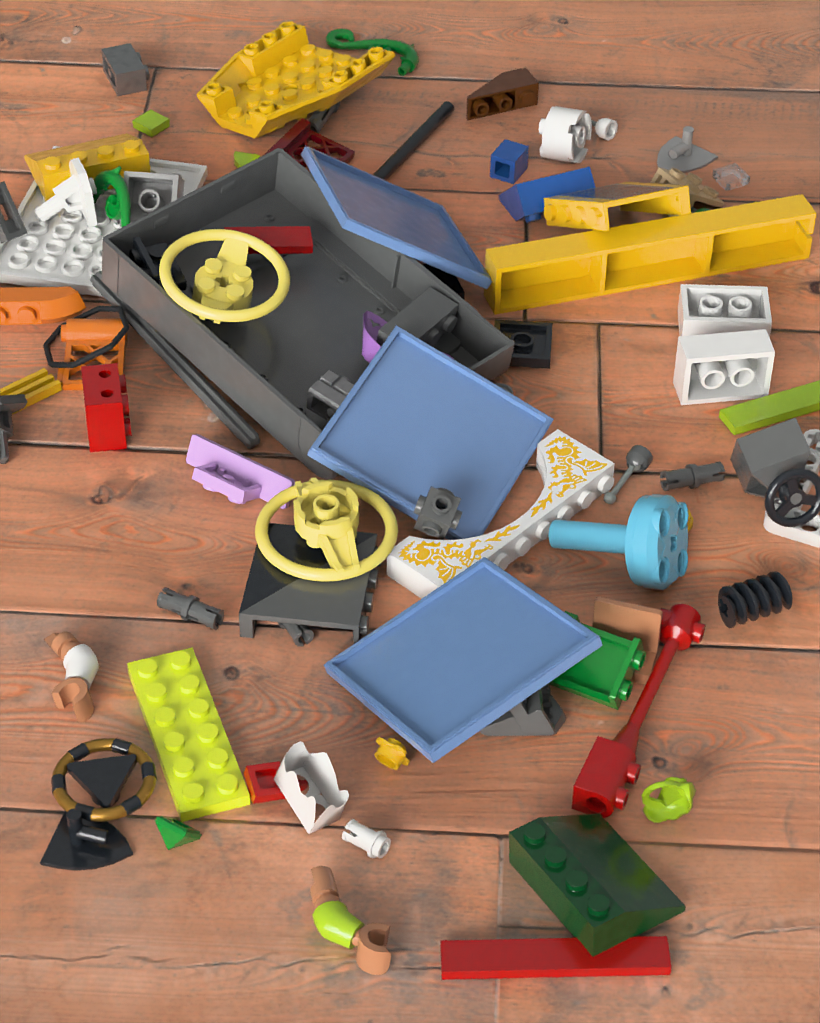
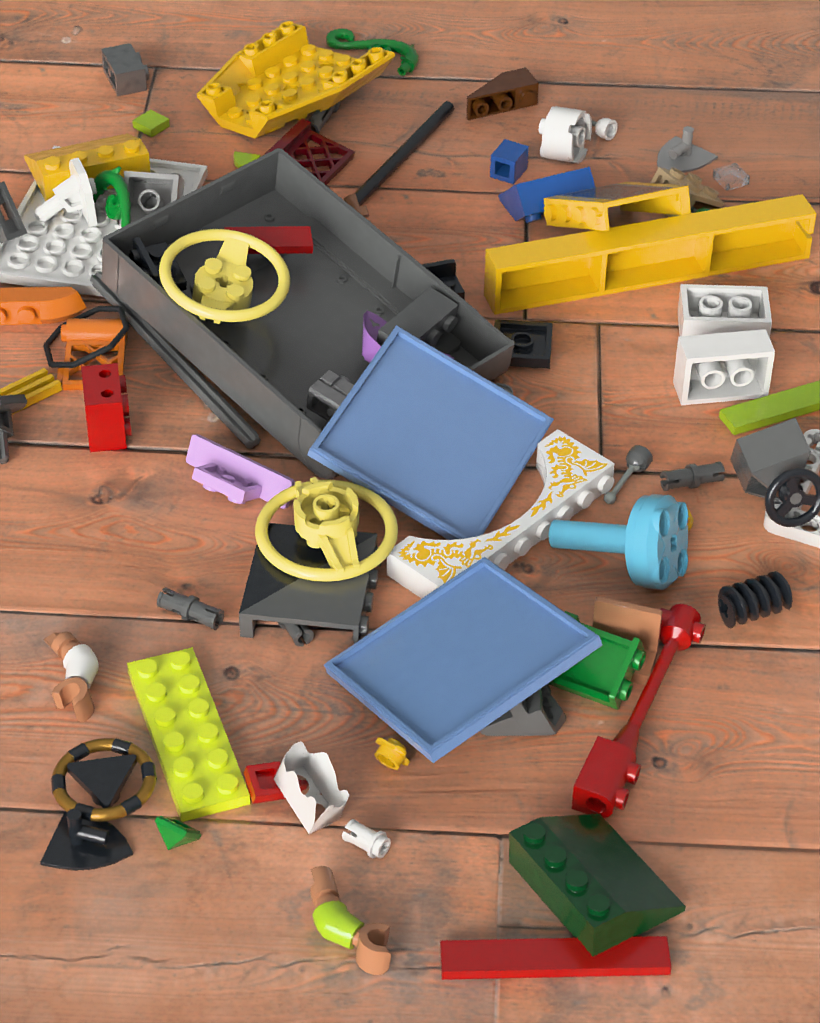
(394, 217): medium blue tile -> none
(437, 512): dark grey brick -> none
(673, 800): lime piece -> none

